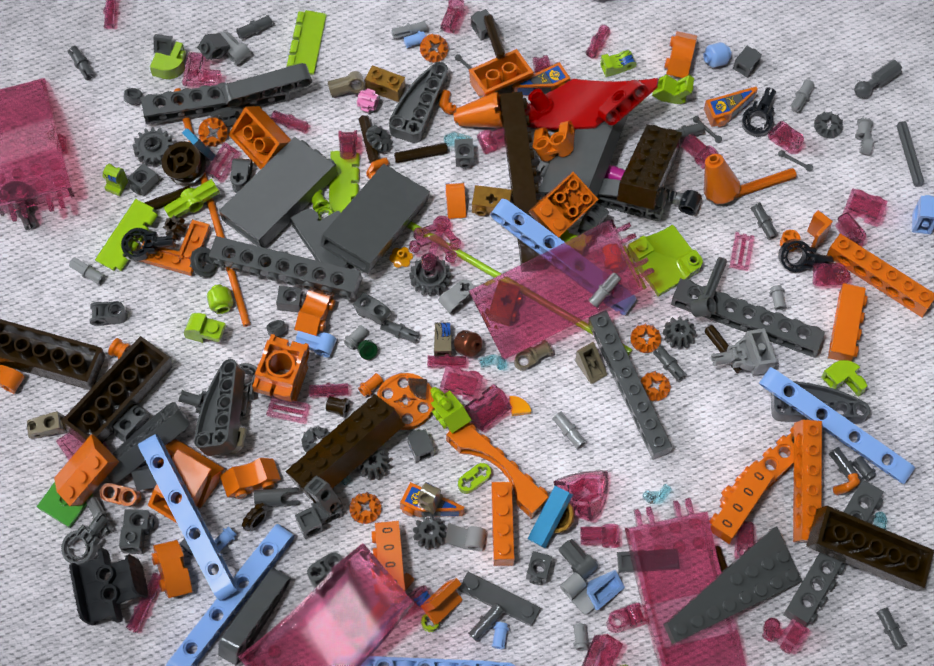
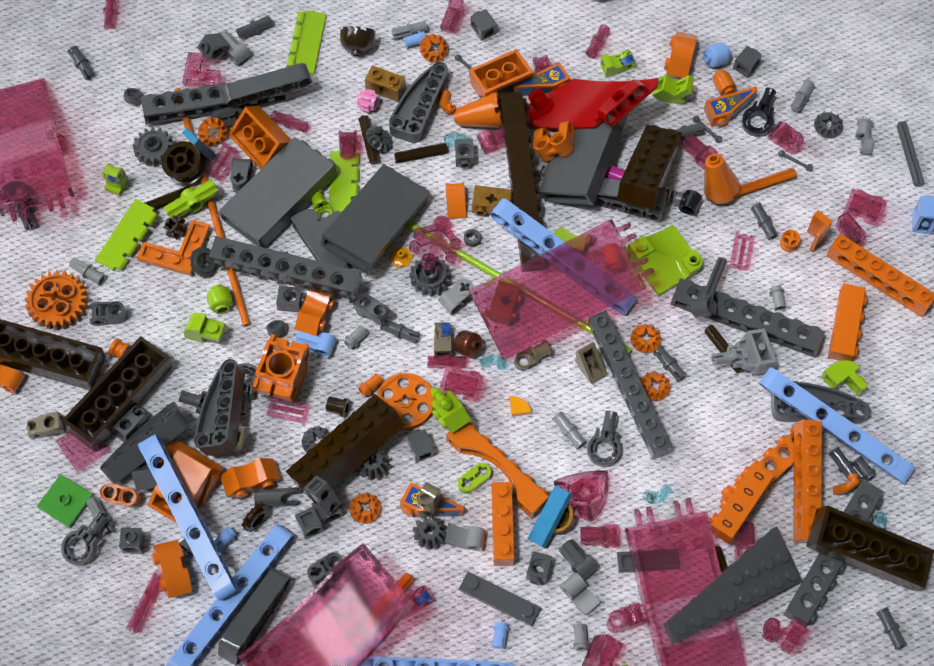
(61, 285): none -> orange gear
(84, 472): orange slope -> none
(93, 589): black piece -> none
(132, 516): dark grey brick -> none
(143, 172): dark grey brick -> none
(151, 244): black pin -> none
(163, 44): dark grey tile -> none
(169, 66): lime brick -> none
(328, 390): clear pink pin -> none
(344, 84): dark tan piece -> none
(356, 39): none -> dark brown cylinder
(367, 349): dark green tile -> none
(375, 165): orange arm -> none
(389, 549): orange brick -> none
(418, 387): clear smoke tile -> none
(429, 628): lime bush -> none
(442, 601): orange panel -> none
(467, 235): none -> dark grey bush
(486, 622): dark grey pin -> none
(488, 408): clear pink brick -> none
(494, 36): dark brown axle -> none
(563, 205): orange slope -> none
(593, 217): dark grey leg -> none
(604, 588): light blue slope -> none
(605, 289): light grey axle -> none
(607, 429): none -> dark grey pin
(676, 337): dark grey gear -> none
(724, 82): none -> orange brick
(813, 258): black pin -> none
(826, 274): clear pink piece -> none
(878, 78): dark grey piece -> none

